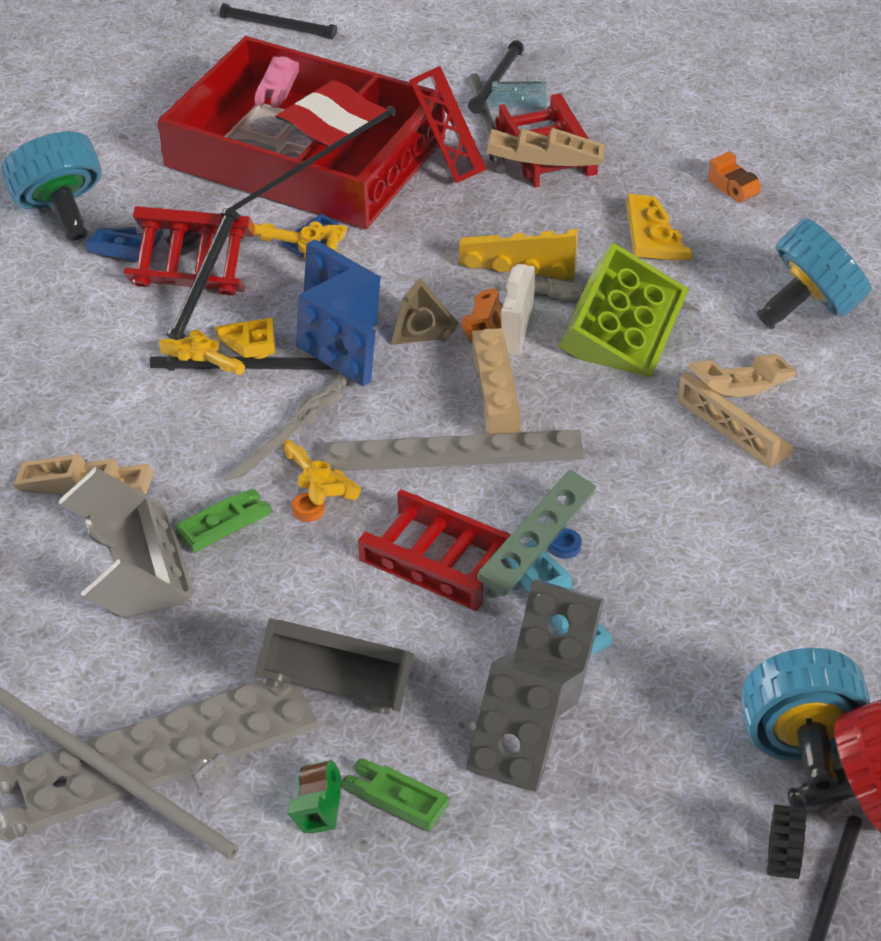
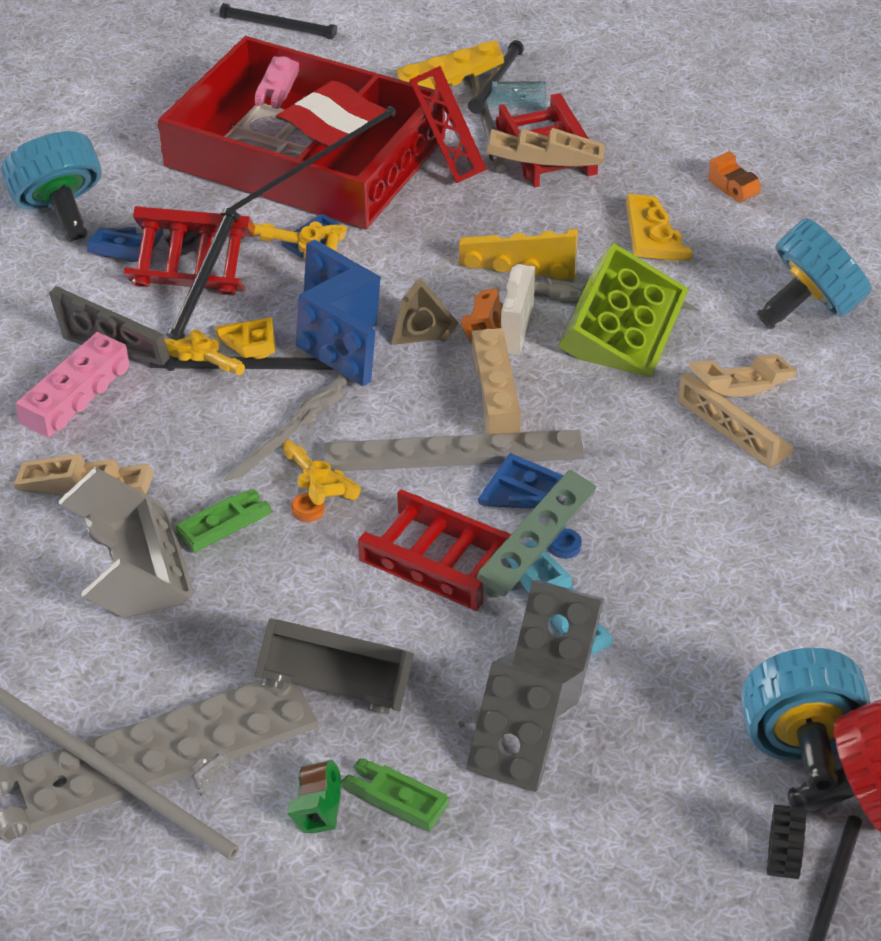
(72, 384): none -> bright pink brick
(82, 319): none -> dark grey wing
(456, 64): none -> yellow wing
(518, 484): none -> blue wing

